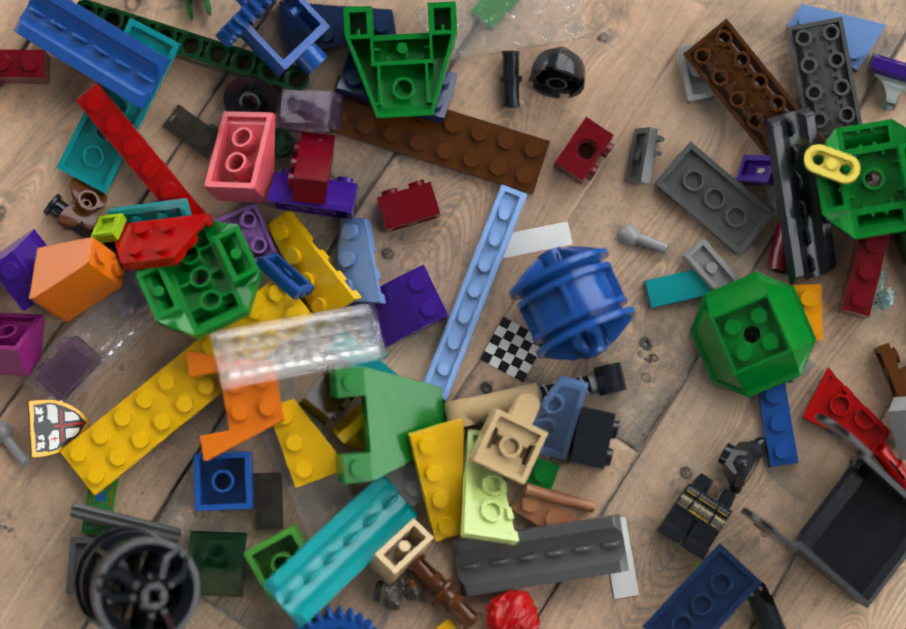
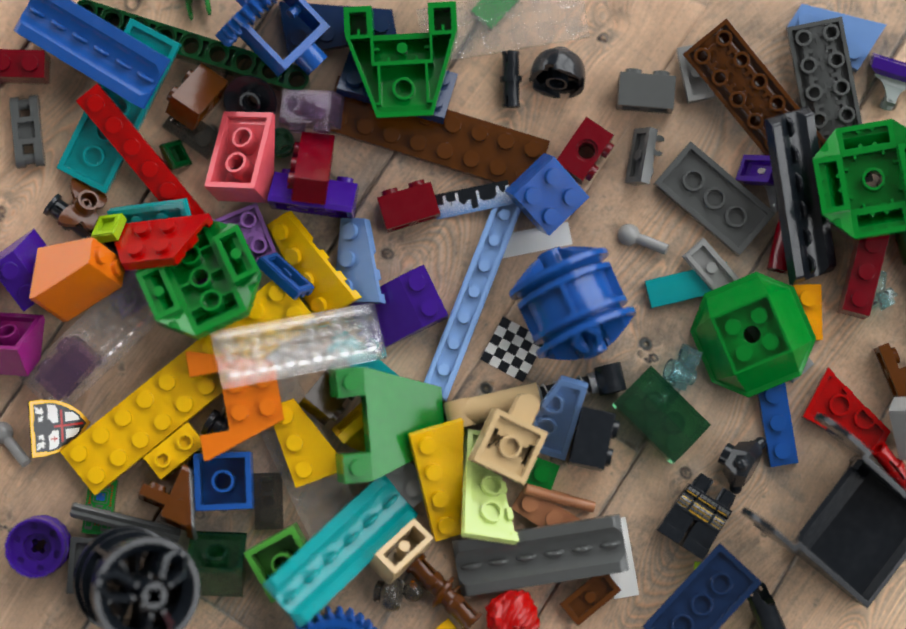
(21, 544): none -> dark purple wheel
(27, 131): none -> dark grey plate
(174, 451): none -> yellow brick
(175, 155): none -> dark green slope
(178, 505): none -> reddish brown piece
(196, 96): none -> reddish brown brick
(215, 423): none -> black wheel
(473, 199): none -> sticker
(546, 194): none -> blue brick
(589, 598): none -> reddish brown plate
(646, 91): none -> dark grey brick
(661, 415): none -> clear green slope
(682, 371): none -> clear light blue plate
(832, 163): light yellow plate -> none

